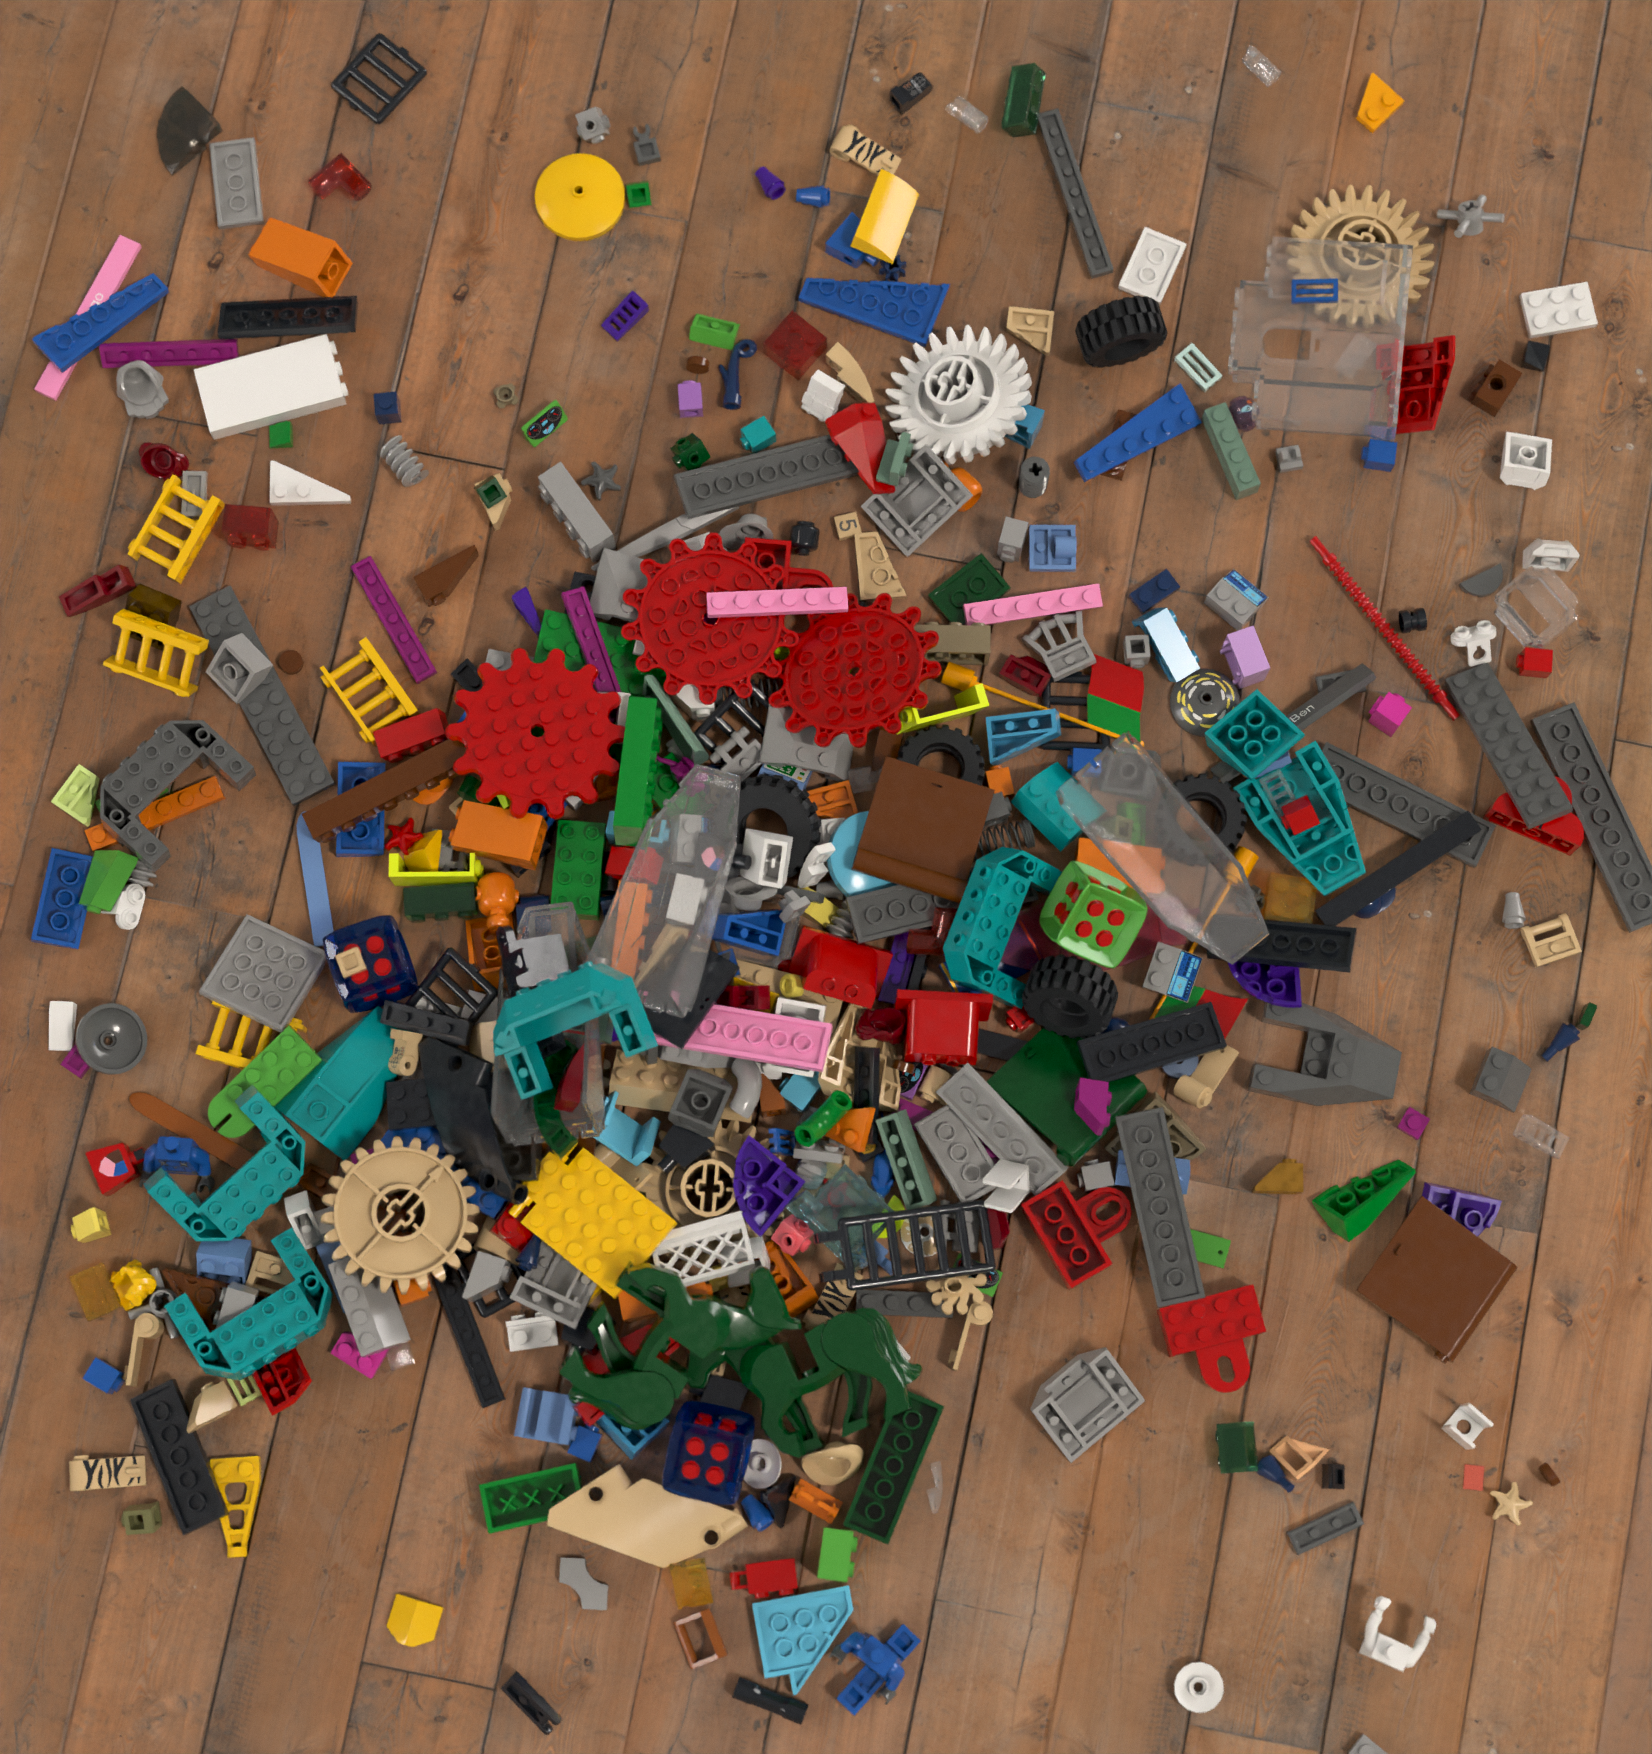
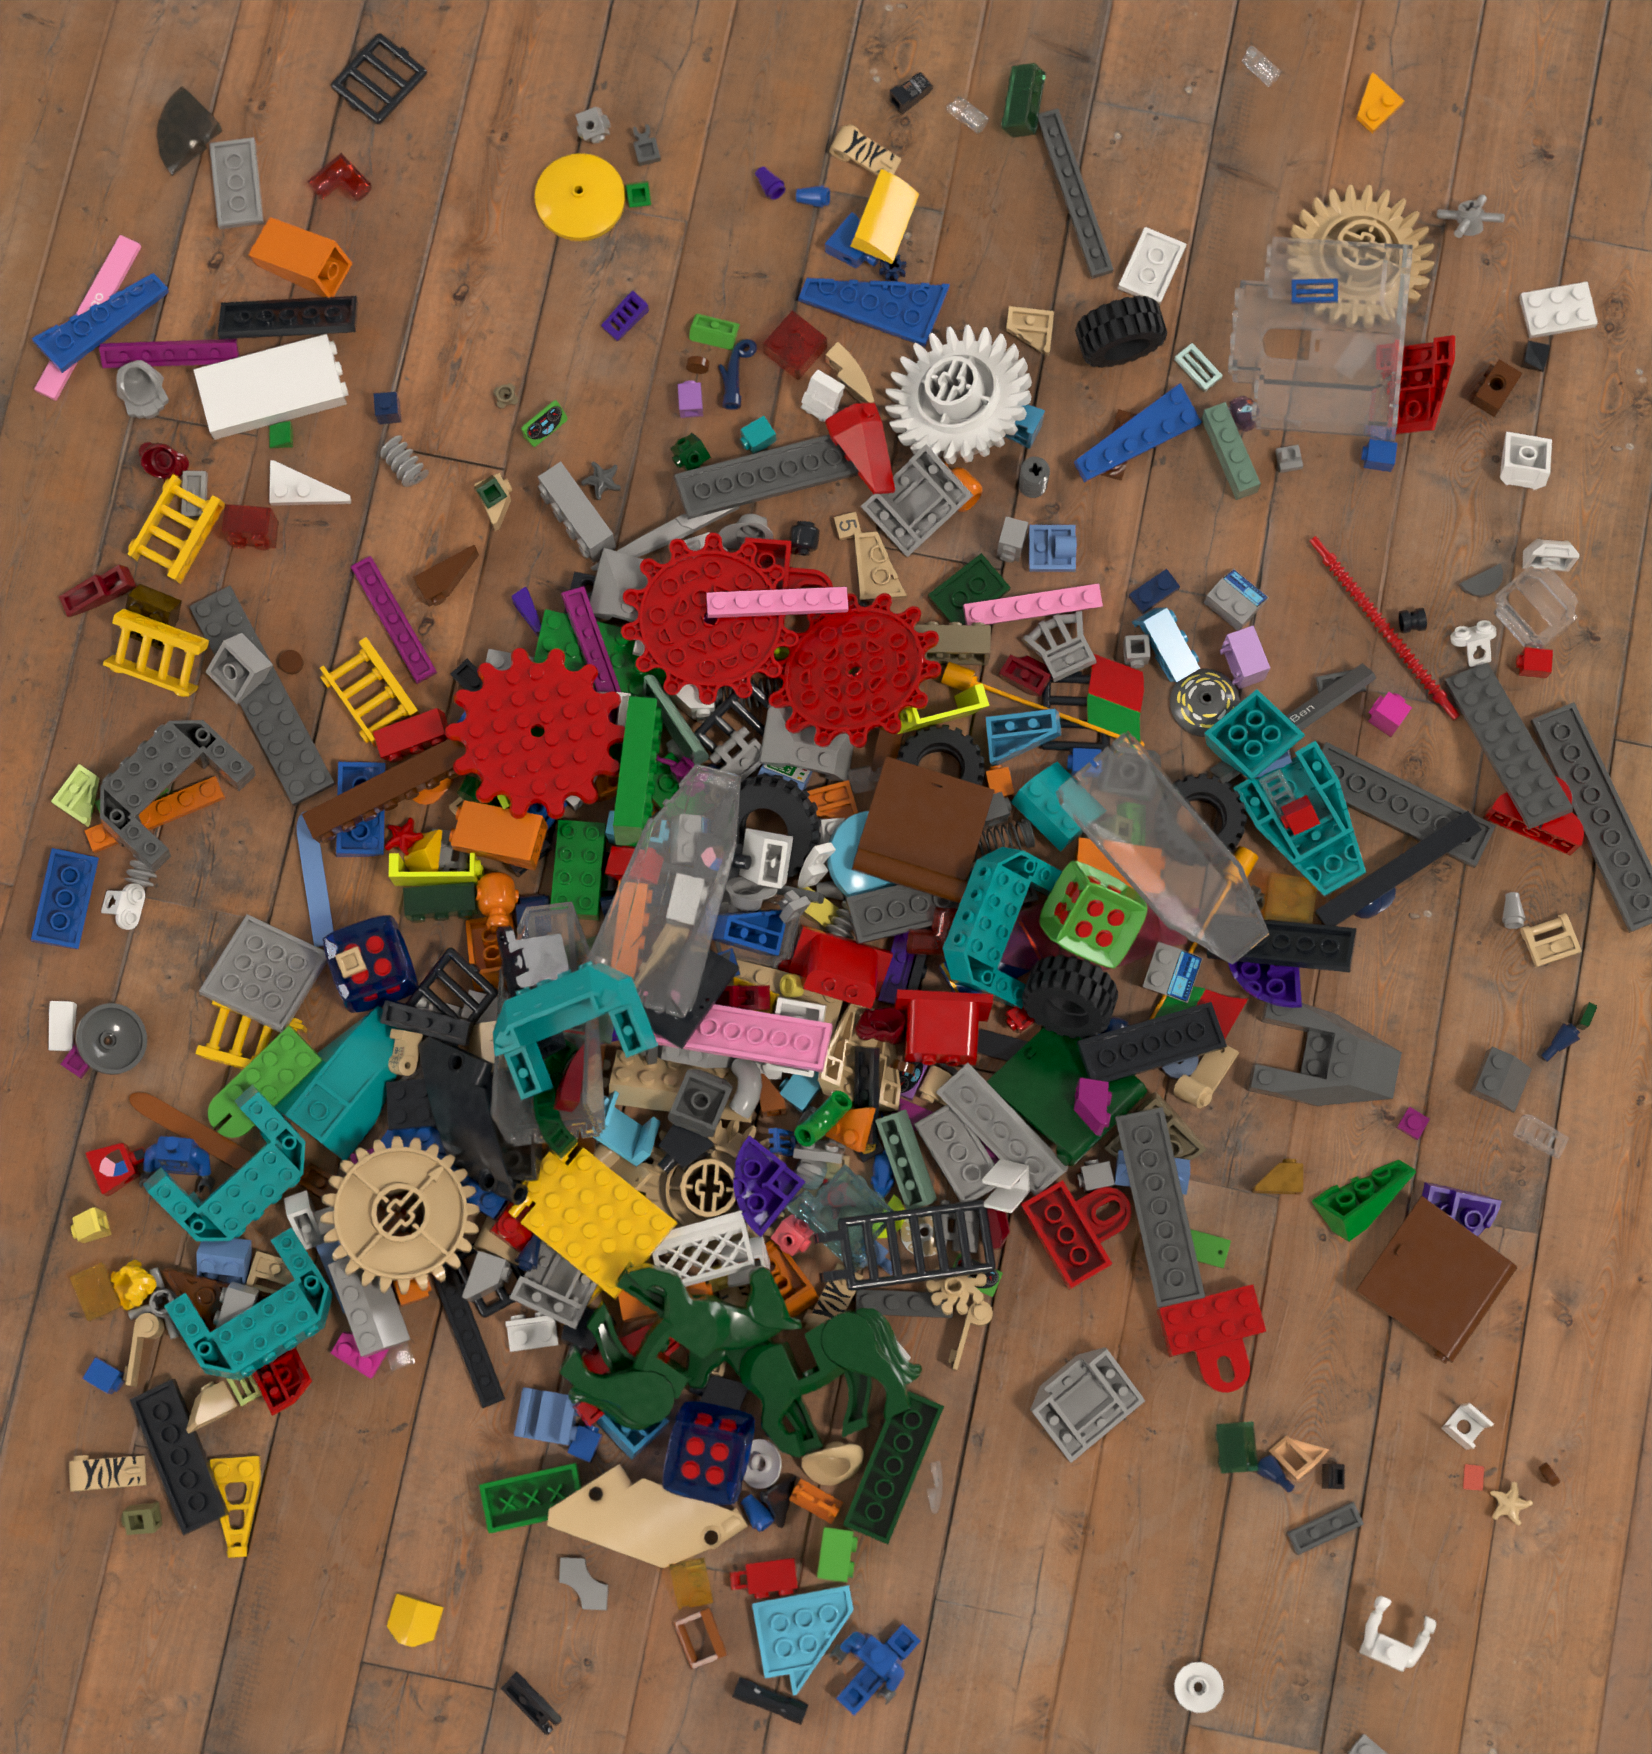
(106, 879): bright green slope -> none
(893, 460): sand green bracket -> none

